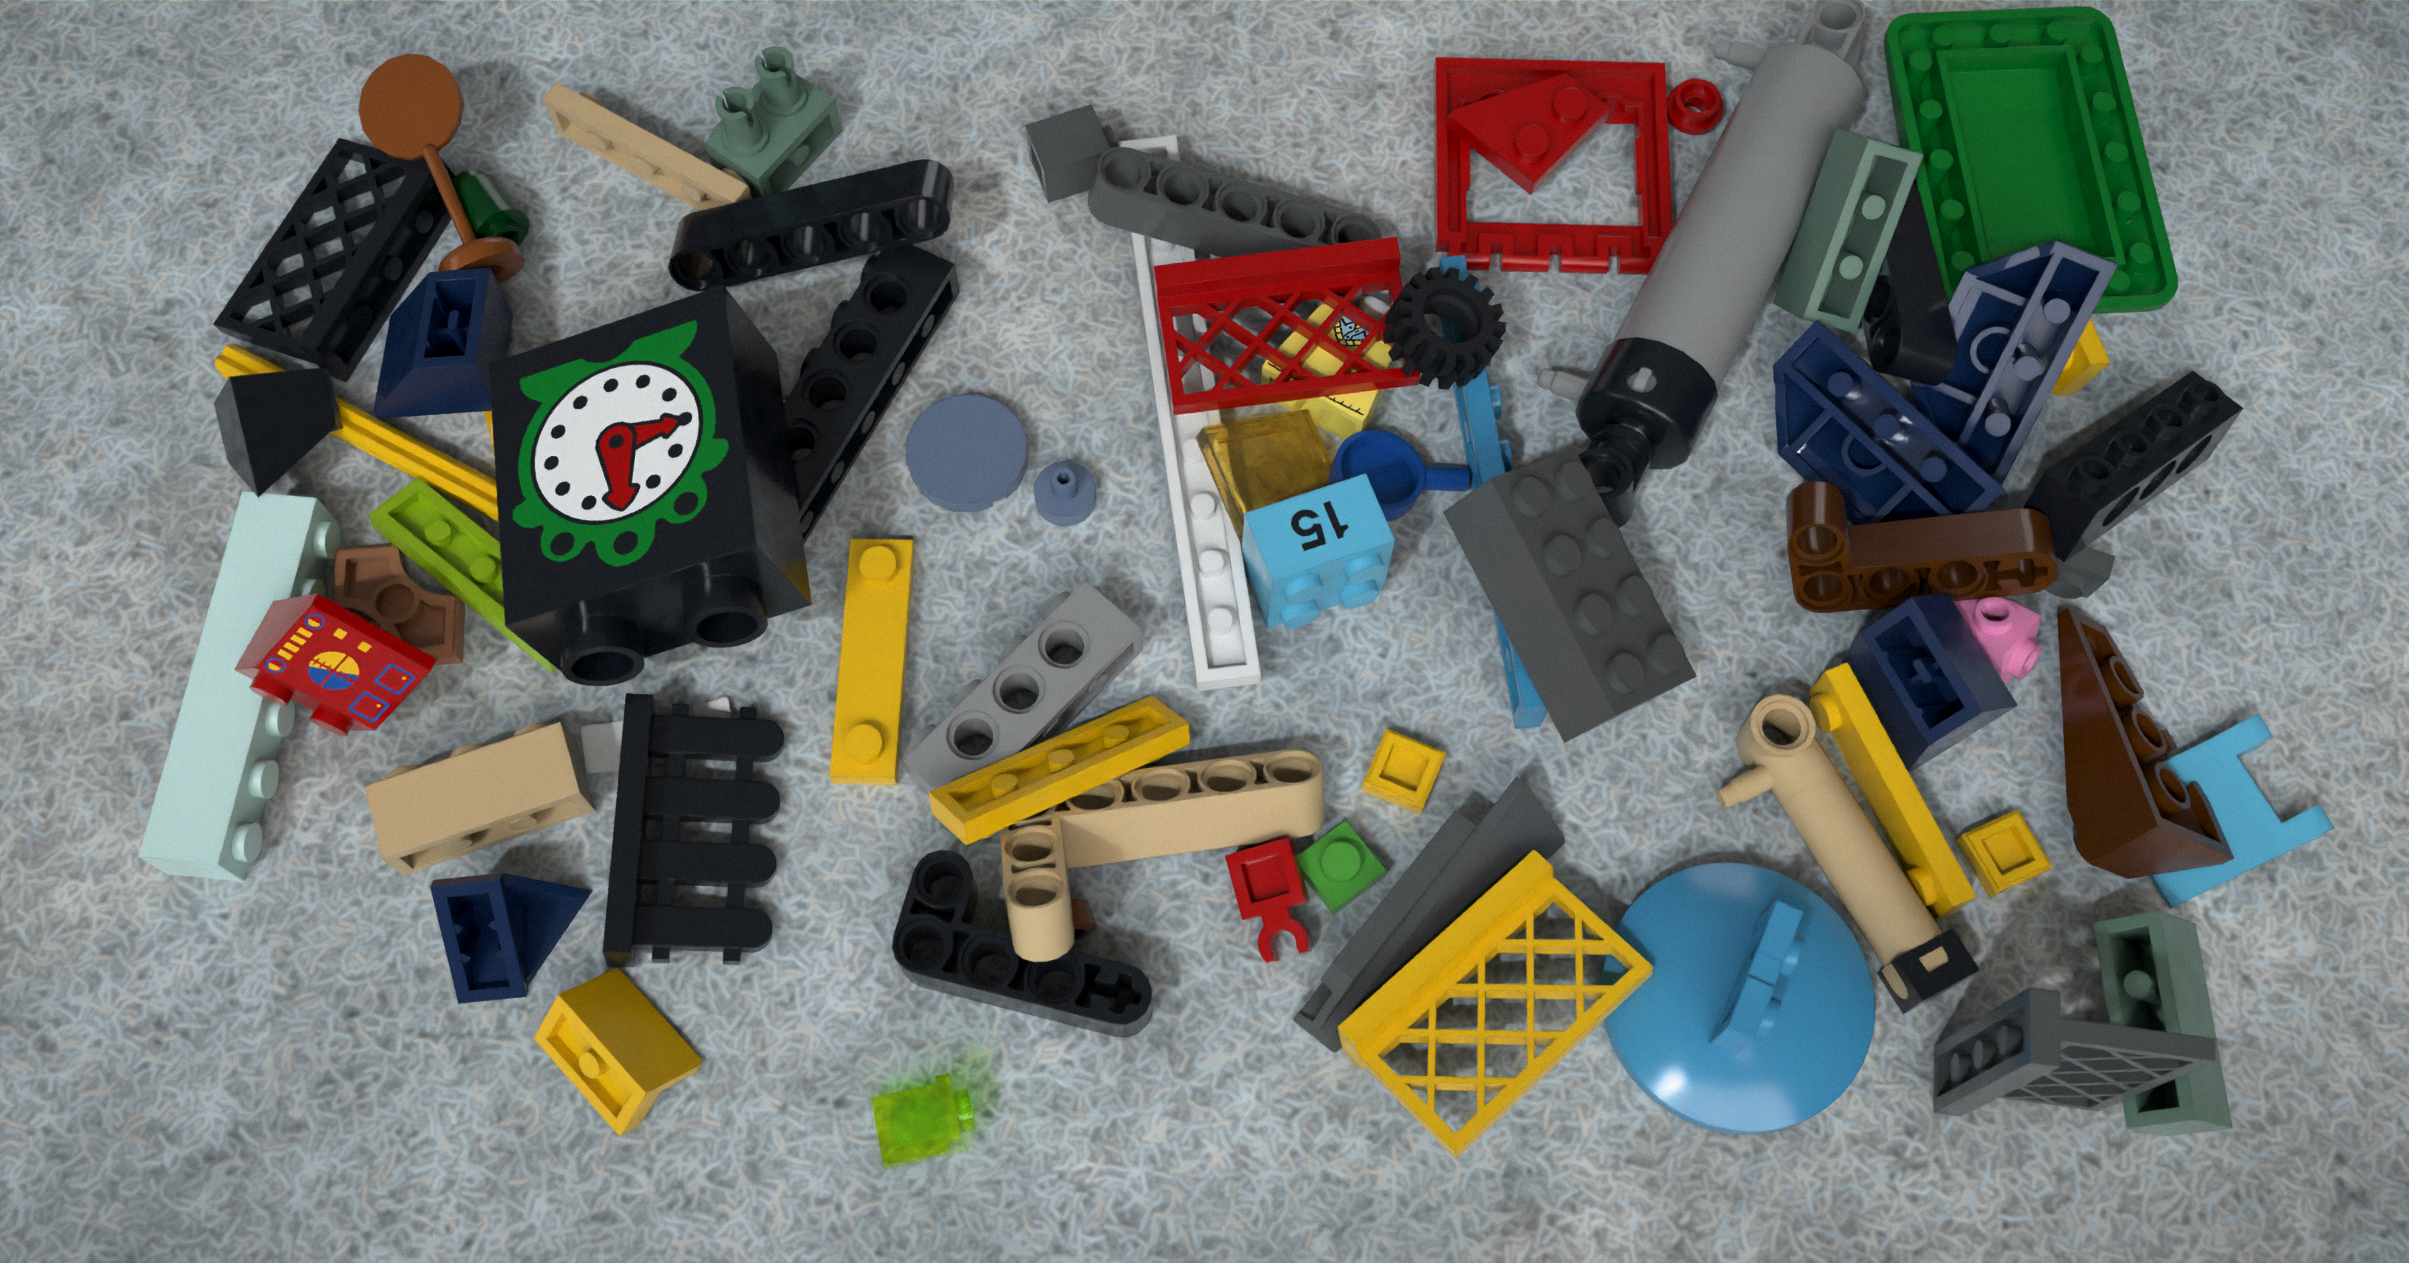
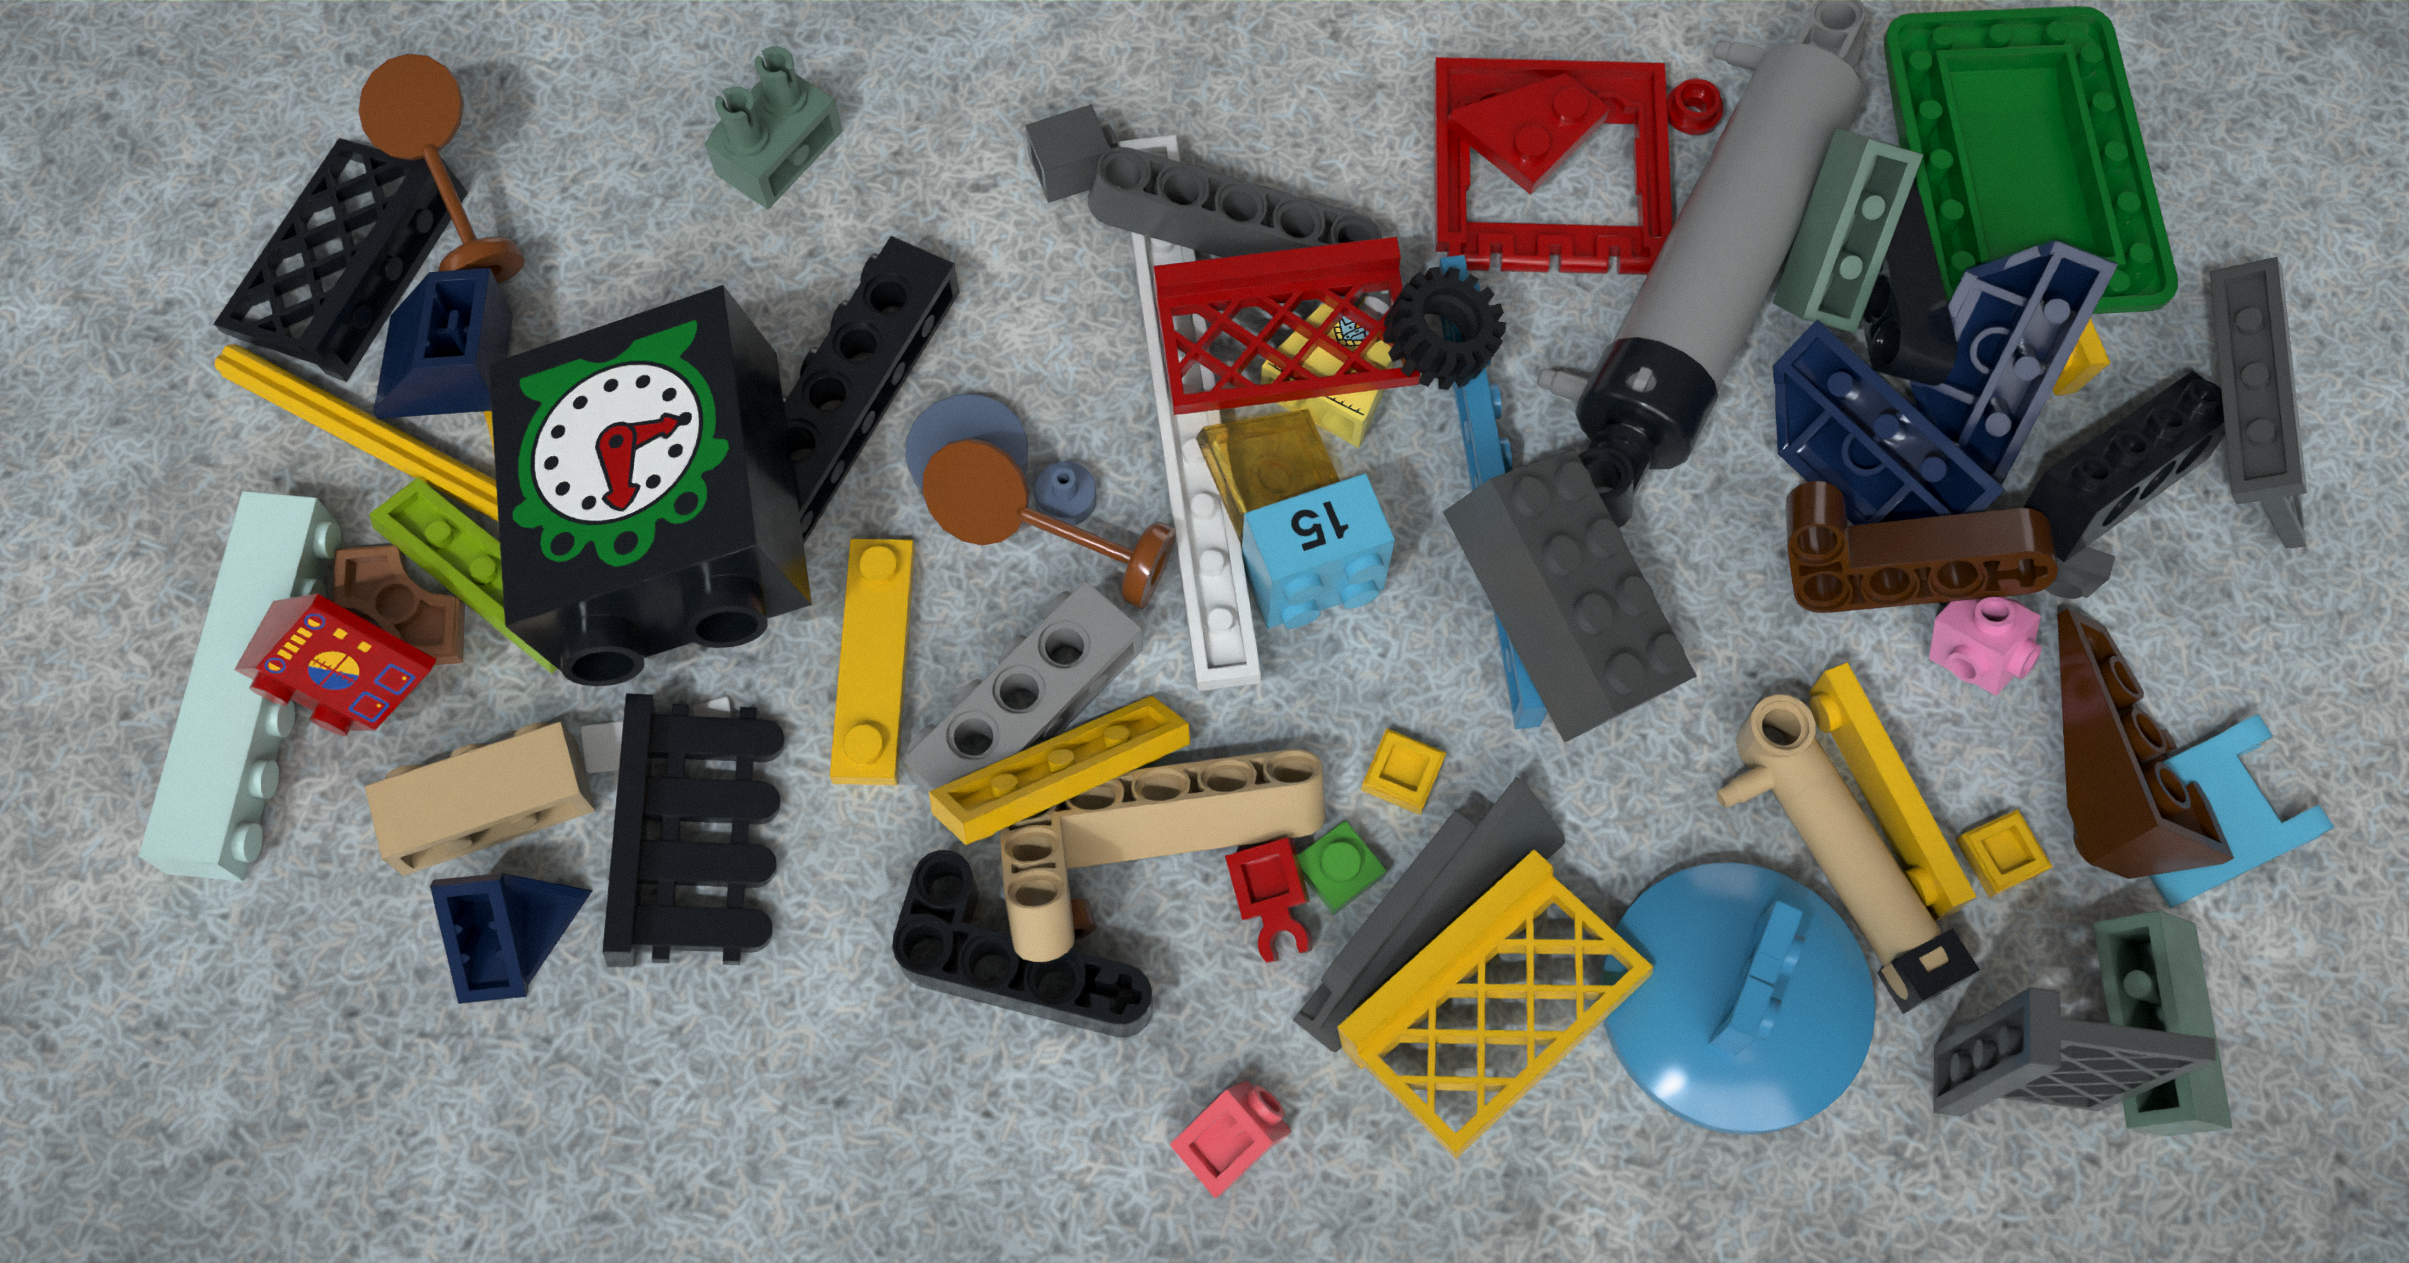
(274, 421): black slope -> none
(490, 206): dark green brick -> none
(615, 1048): yellow panel -> none
(641, 153): tan plate -> none
(813, 225): black beam -> none
(923, 1122): clear neon green bracket -> none
(984, 499): none -> dark orange piece
(1231, 1136): none -> coral bracket
(1393, 470): blue piece -> none
(1927, 677): dark blue slope -> none
(2260, 393): none -> dark grey fence

